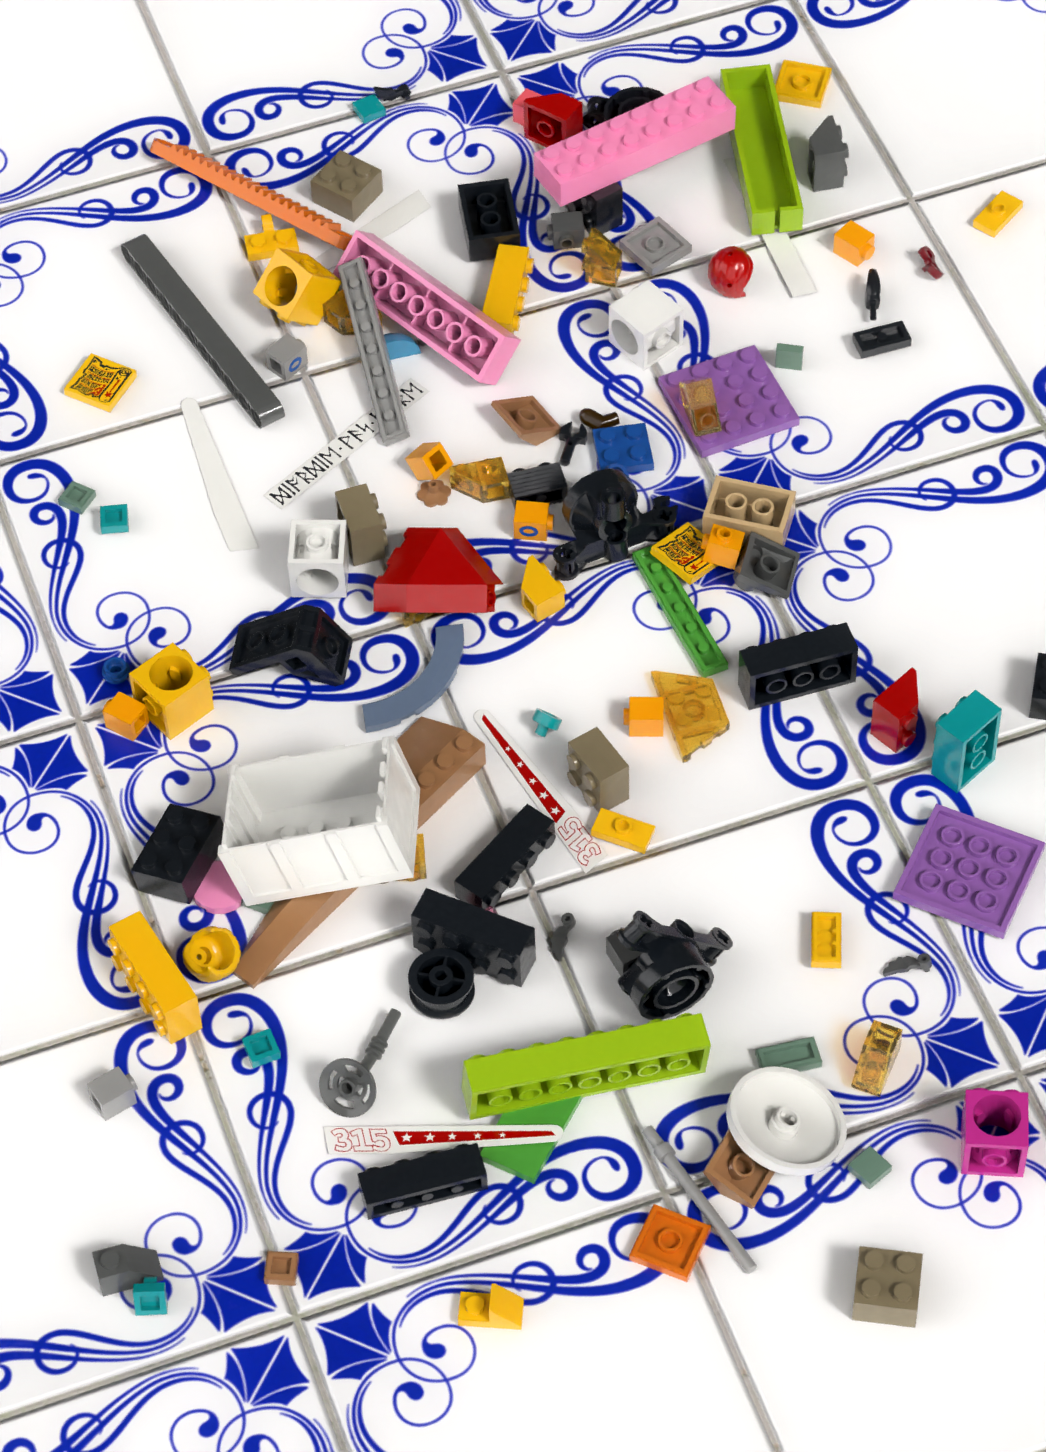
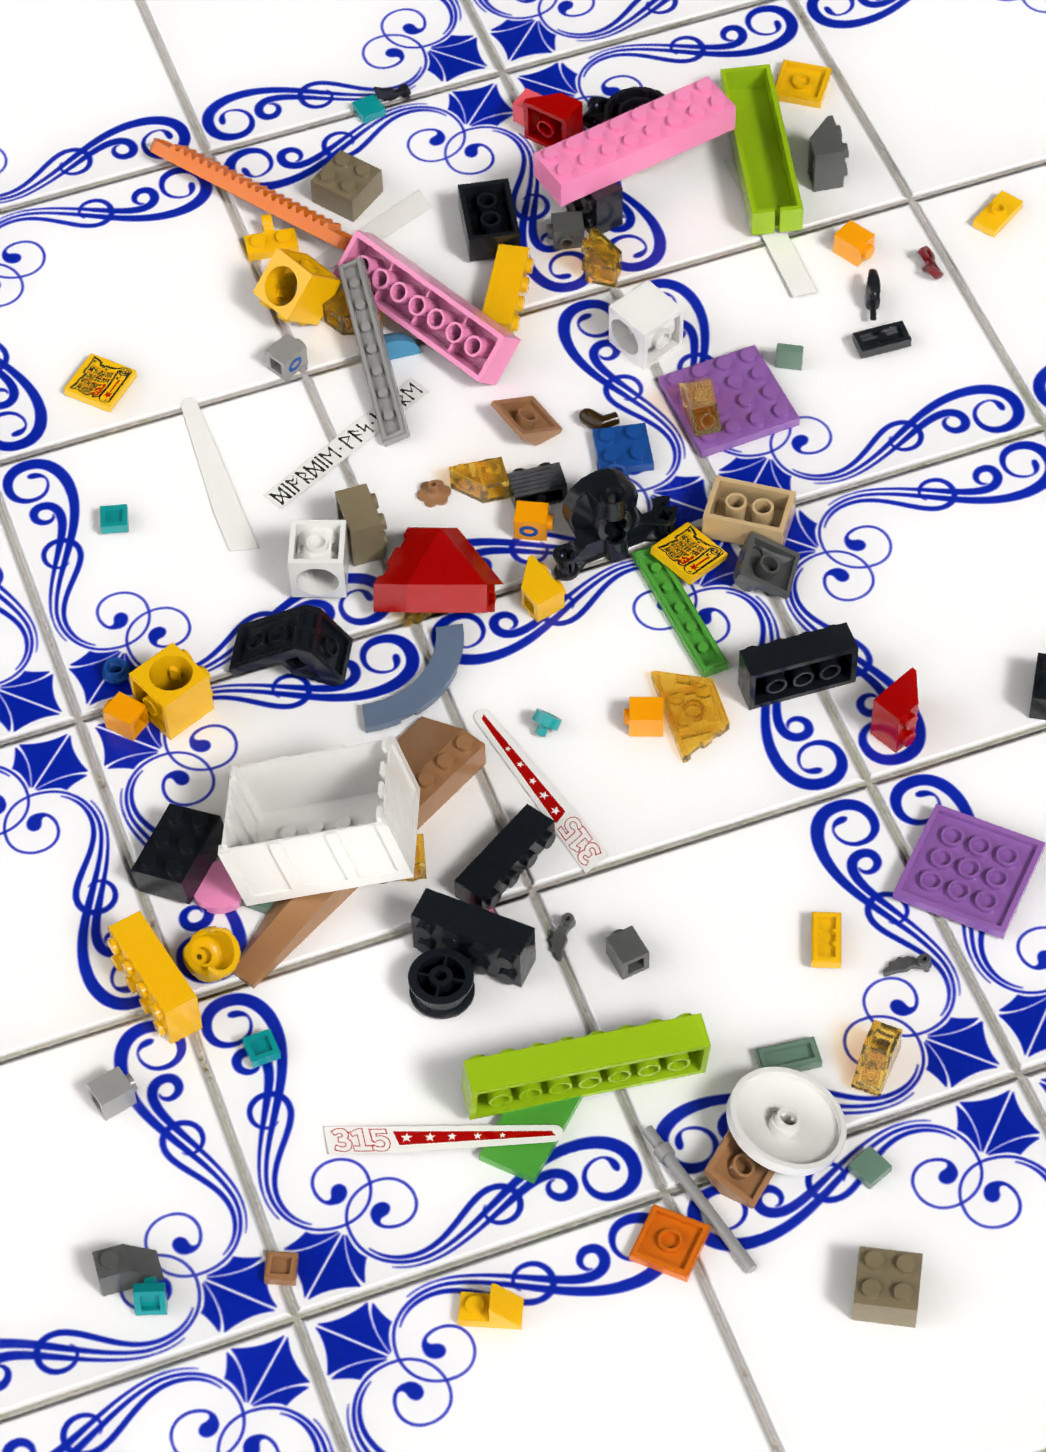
(77, 497): sand green tile -> none
(203, 331): dark grey beam -> none
(360, 1078): dark grey dish -> none
(422, 1180): black brick -> none
(429, 461): light orange brick -> none
(571, 441): black bar -> none
(598, 770): dark tan brick -> none
(622, 830): yellow plate -> none
(655, 246): light grey plate -> none
(673, 966): black piece -> none
(722, 546): light orange brick -> none
(730, 271): red piece -> none
(965, 740): teal brick -> none
(988, 1153): dark pink brick -> none

